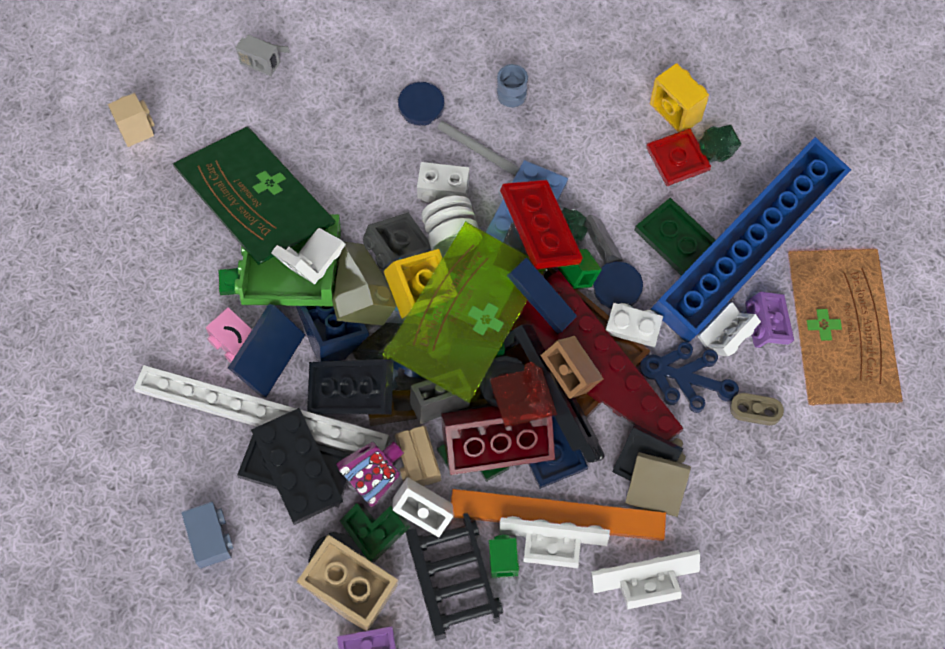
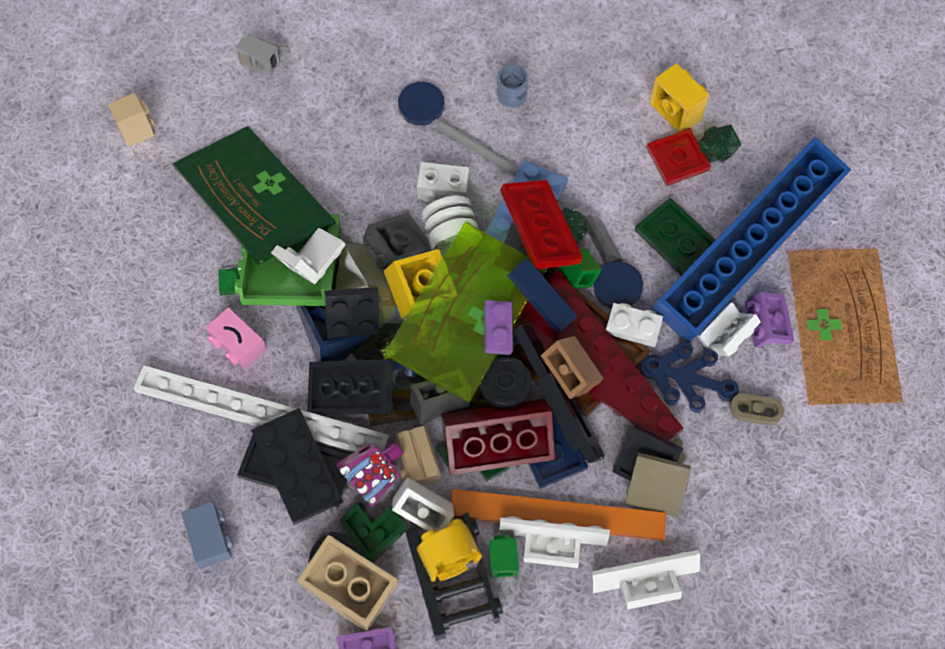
(266, 351): dark blue tile -> none
(352, 312): none -> black plate
(448, 550): none -> yellow brick
(498, 327): none -> medium lavender plate
(523, 396): clear red hinge -> none

